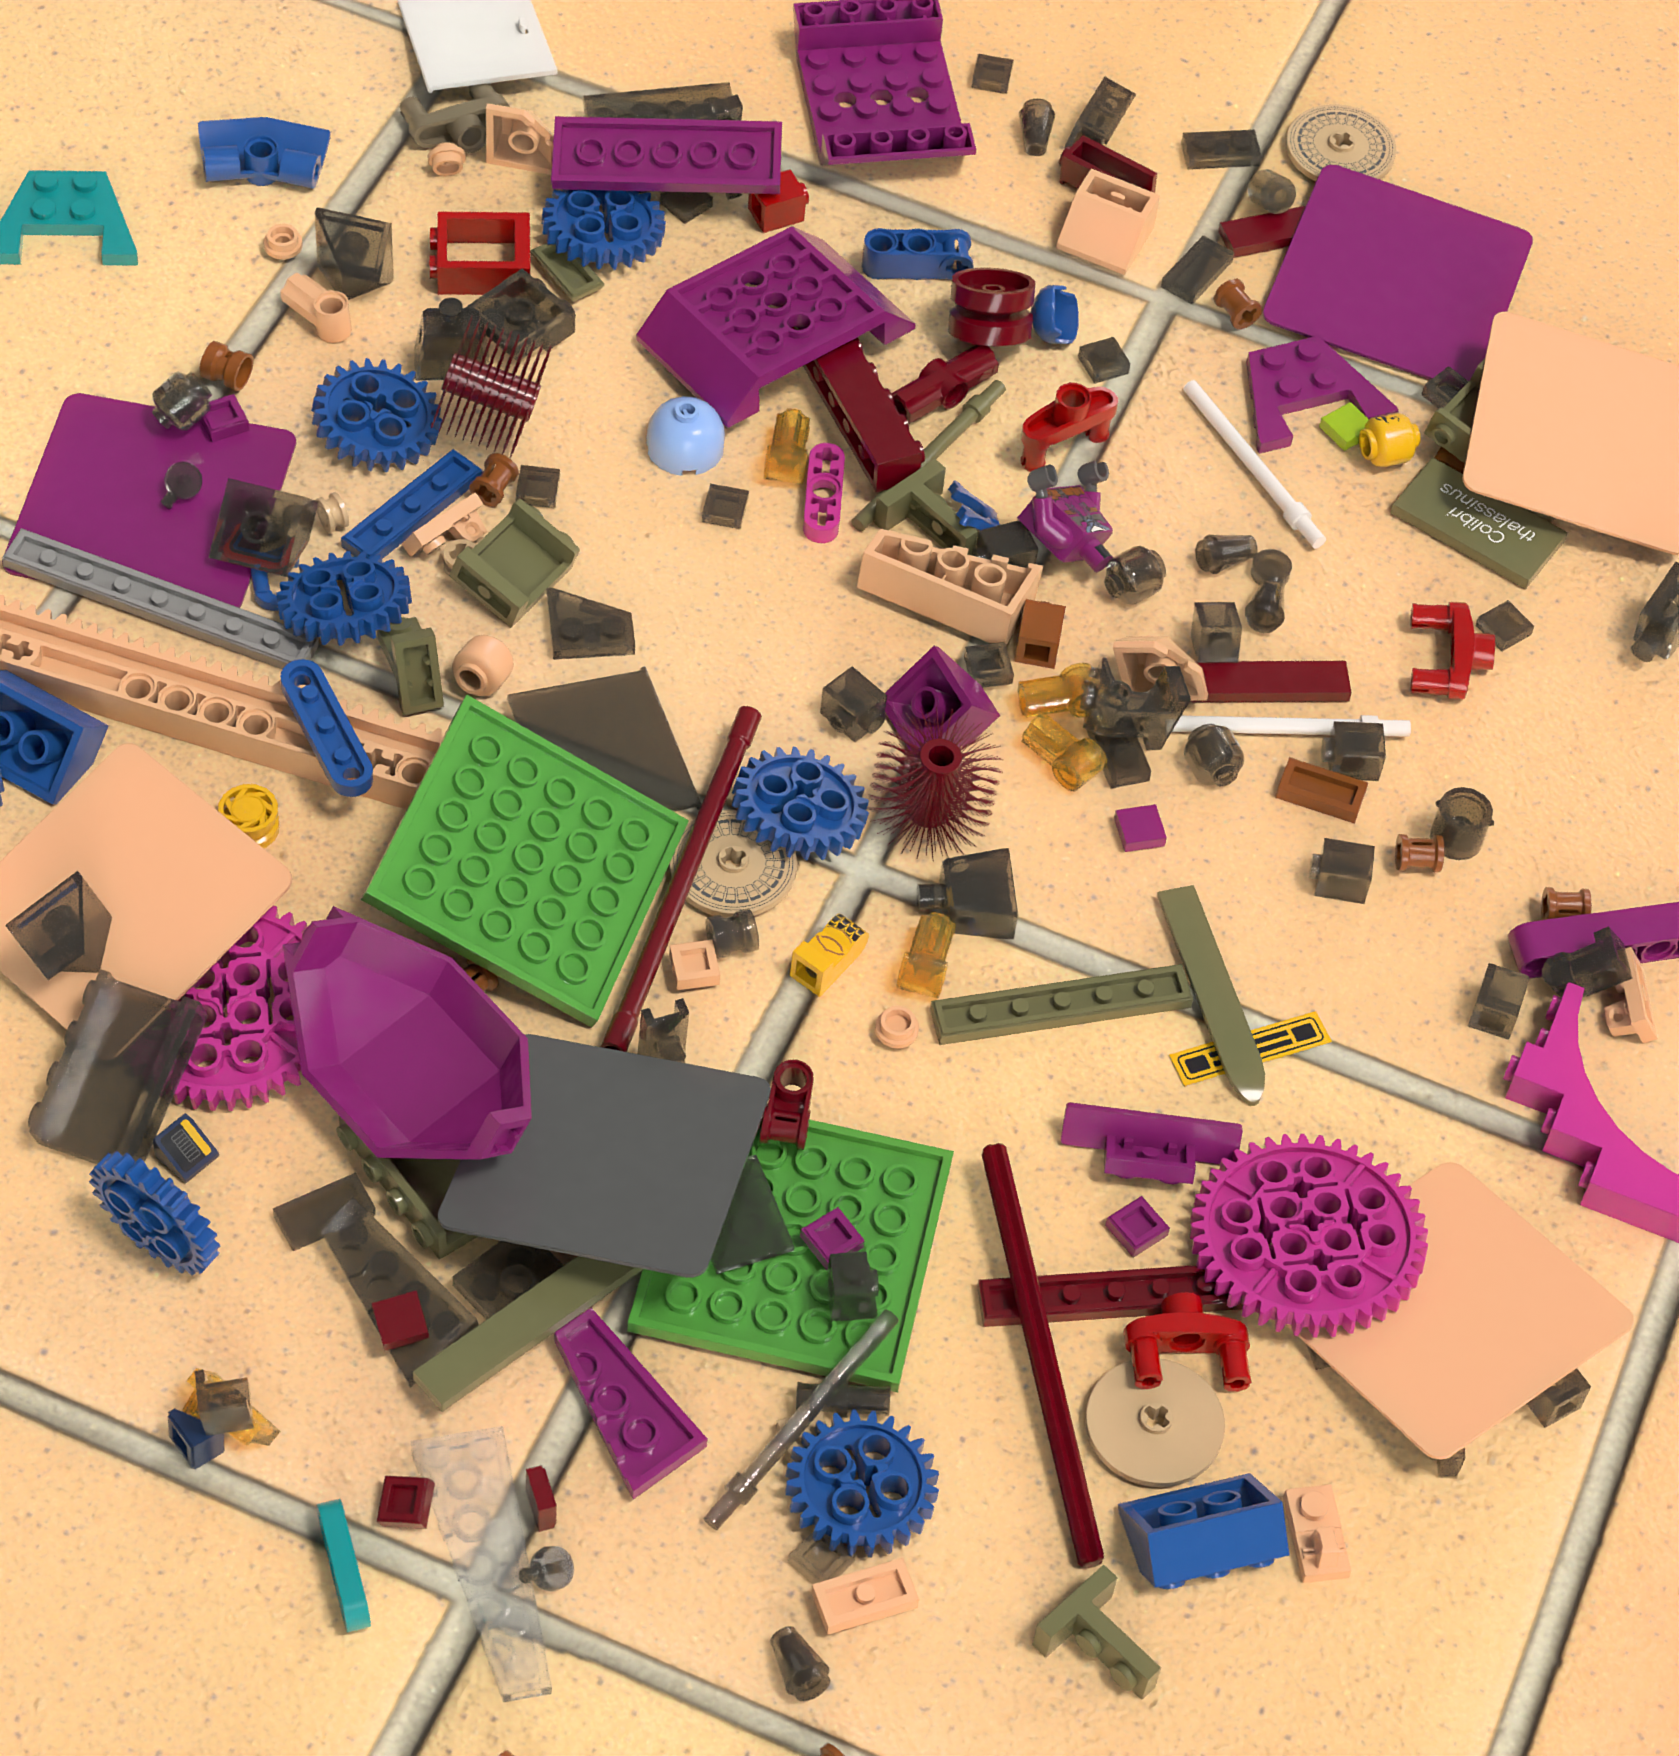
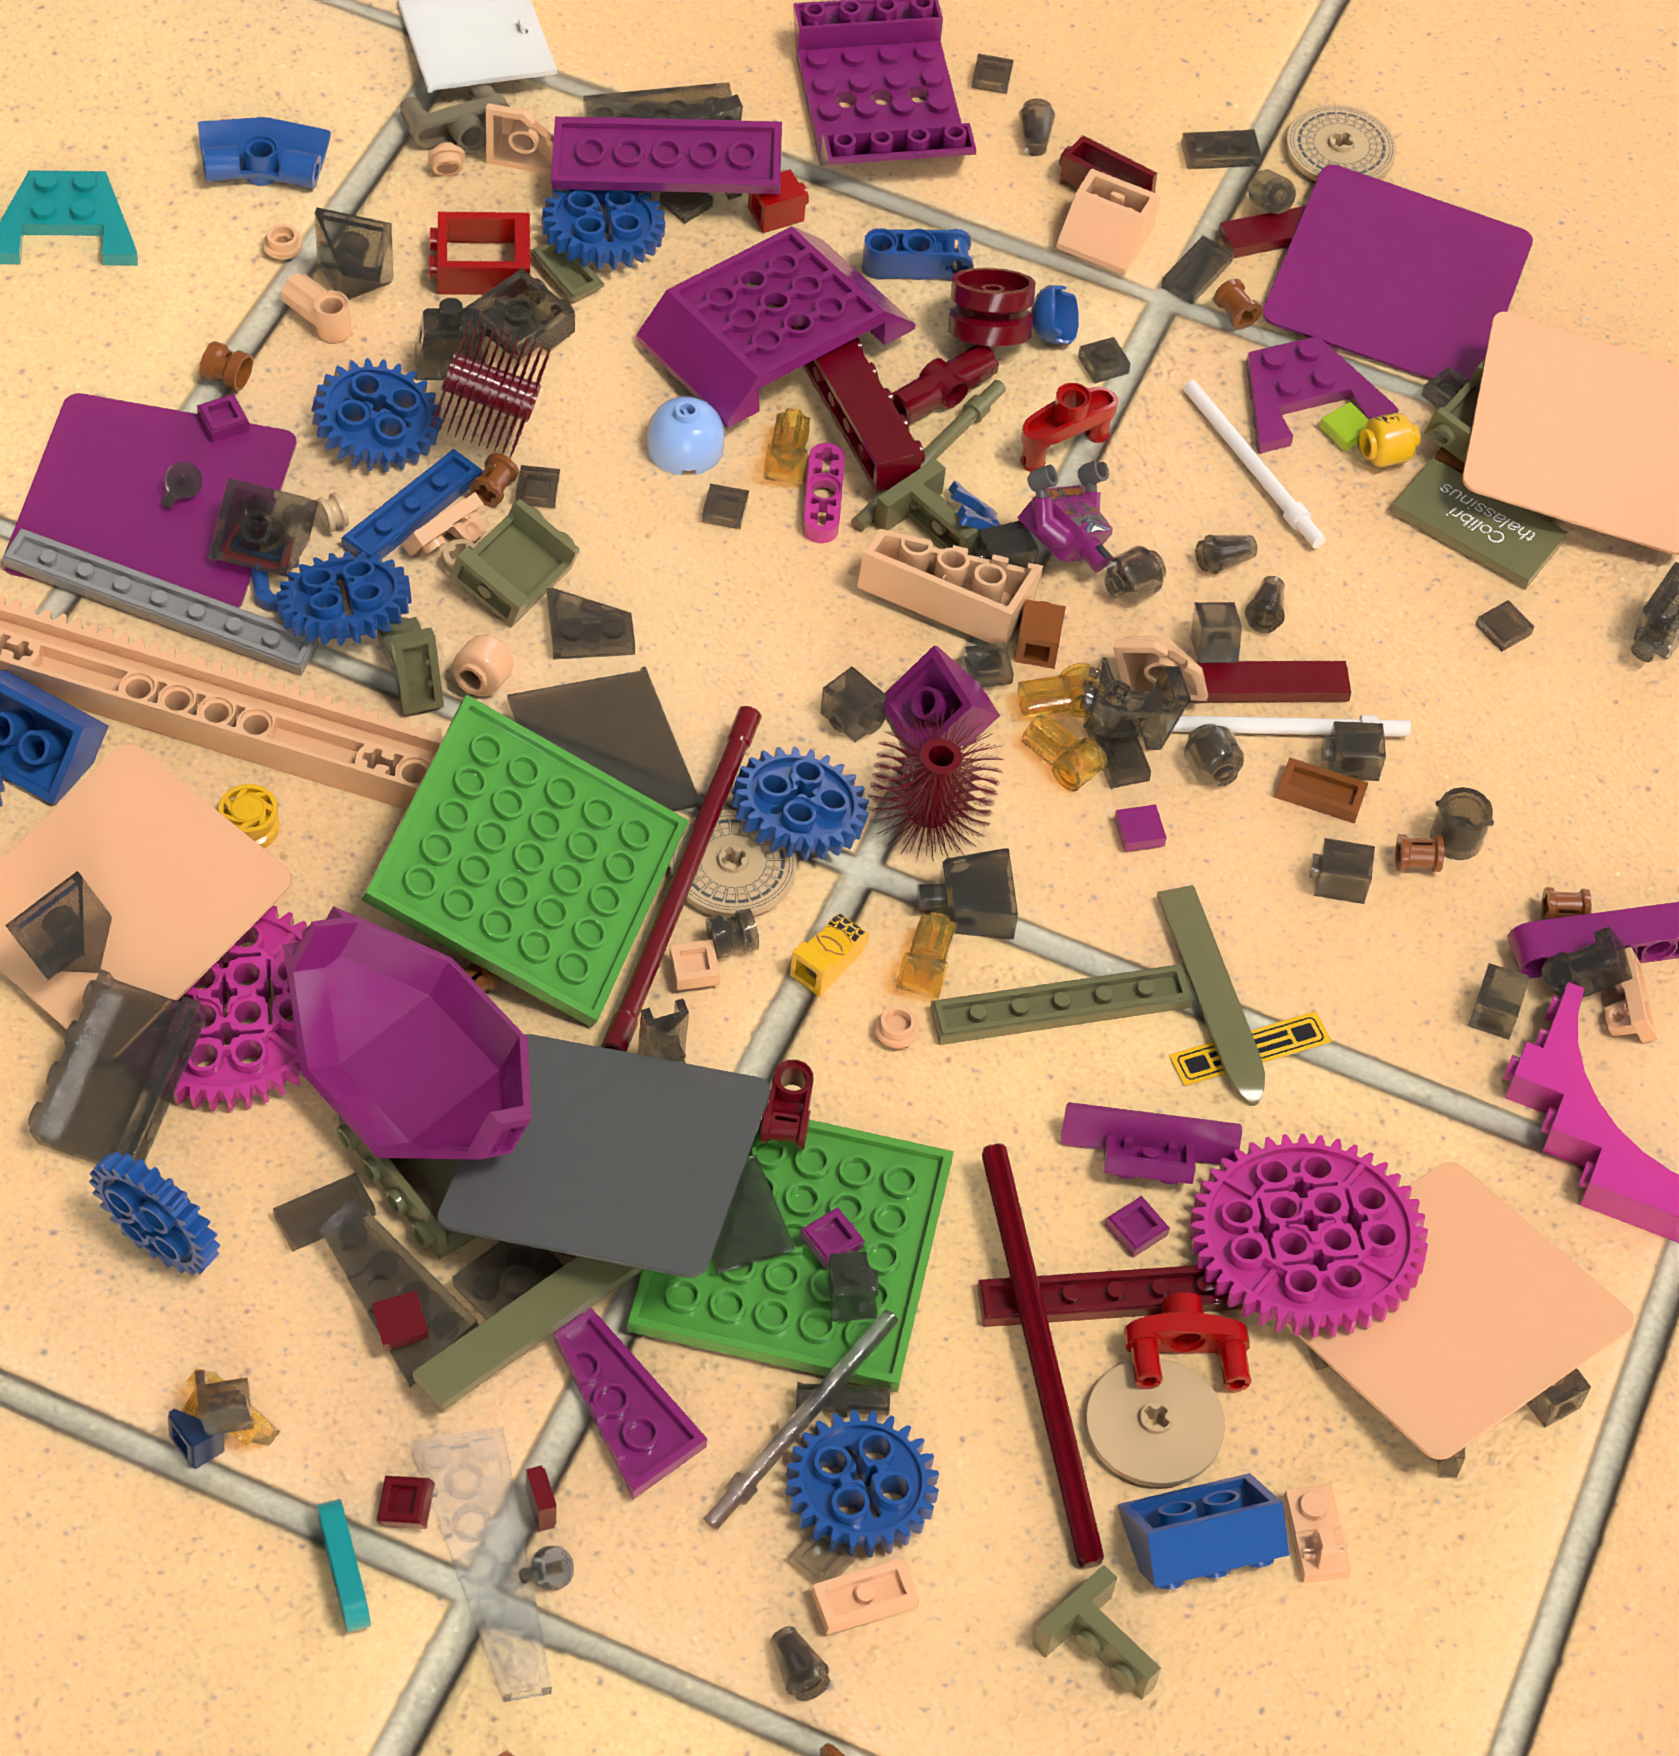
(181, 401): clear smoke head -> none
(184, 1148): slope -> none
(326, 728): blue plate -> none
(1102, 113): clear smoke hinge -> none
(1271, 563): clear smoke tile -> none
(1468, 649): red connector -> none

